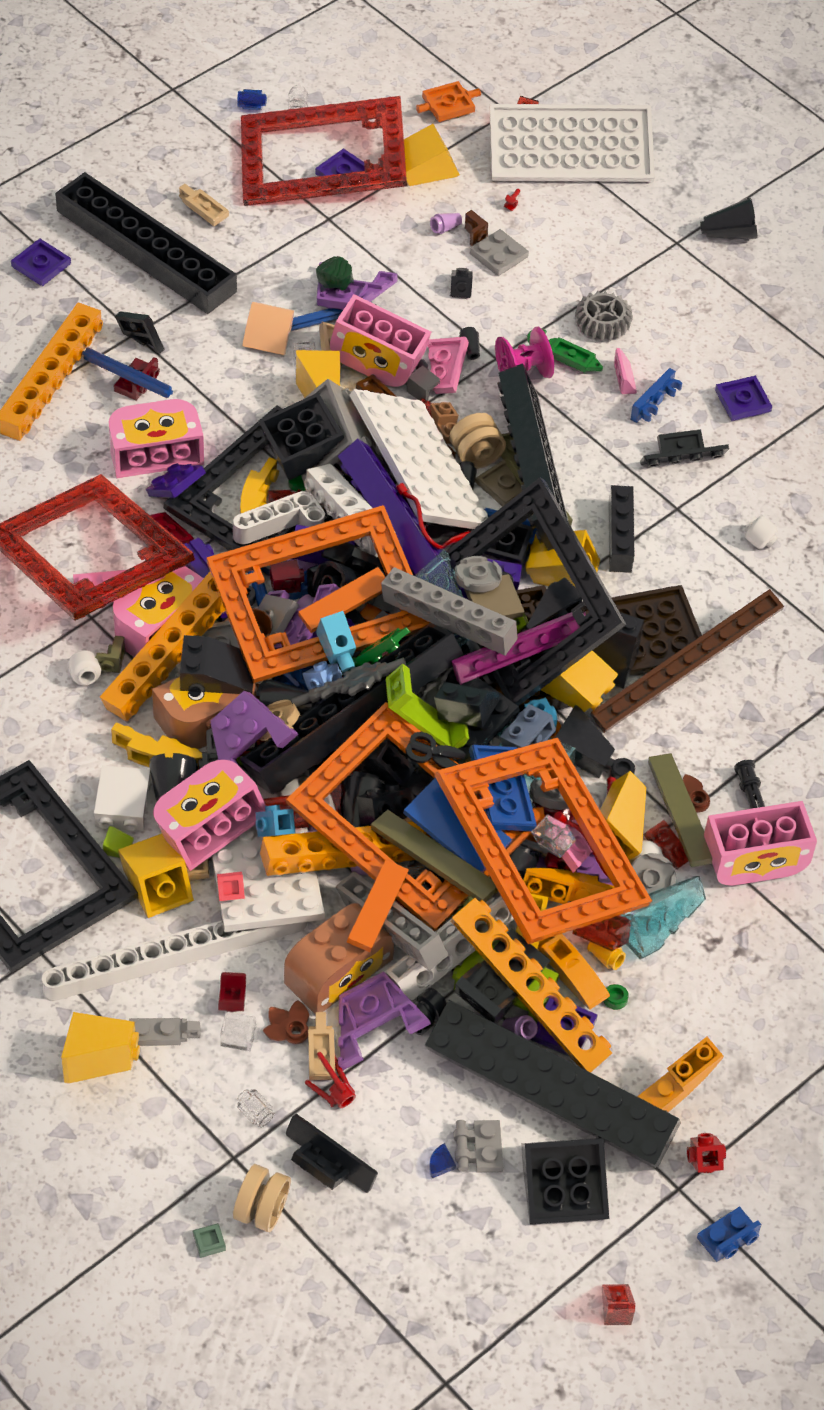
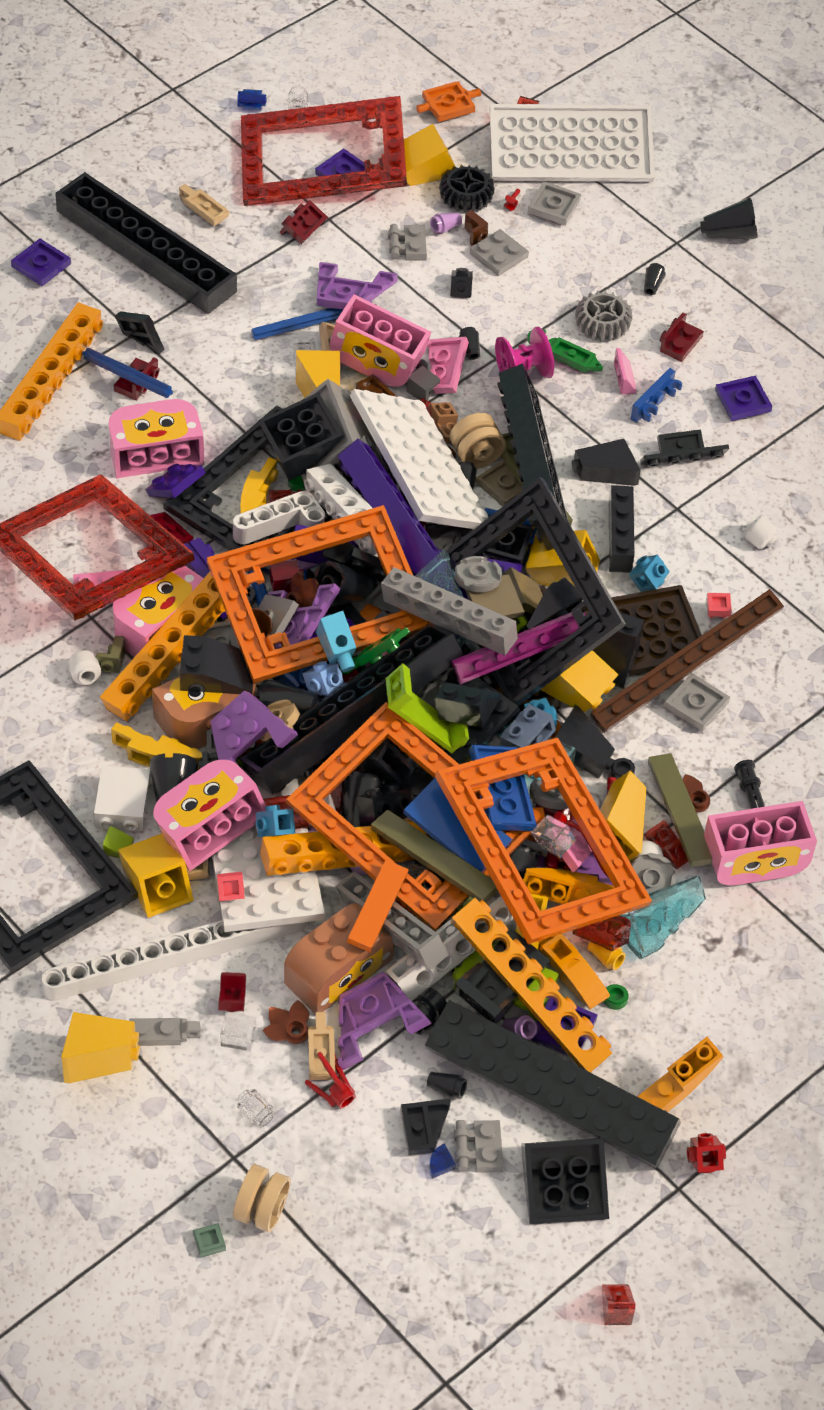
(268, 328): light nougat slope -> none
(303, 590): none -> copper plate
(304, 222): none -> dark red bracket
(326, 1158): black bracket -> none
(335, 273): dark green hair -> none
(344, 599): orange tile -> none
(353, 682): dark grey piece -> none
(401, 488): red piece -> none
(414, 241): none -> light grey plate
(424, 1124): none -> black wing
(437, 753): black piece -> none
(448, 1084): none -> black cone
(478, 184): none -> black gear
(527, 590): none -> dark tan tile
(554, 203): none -> light grey plate
(607, 463): none -> black slope
(649, 573): none -> dark azure brick
(653, 278): none -> black cone
(680, 338): none -> dark red bracket
(697, 702): none -> light grey plate
(719, 605): none -> coral tile
(729, 1234): blue bracket -> none

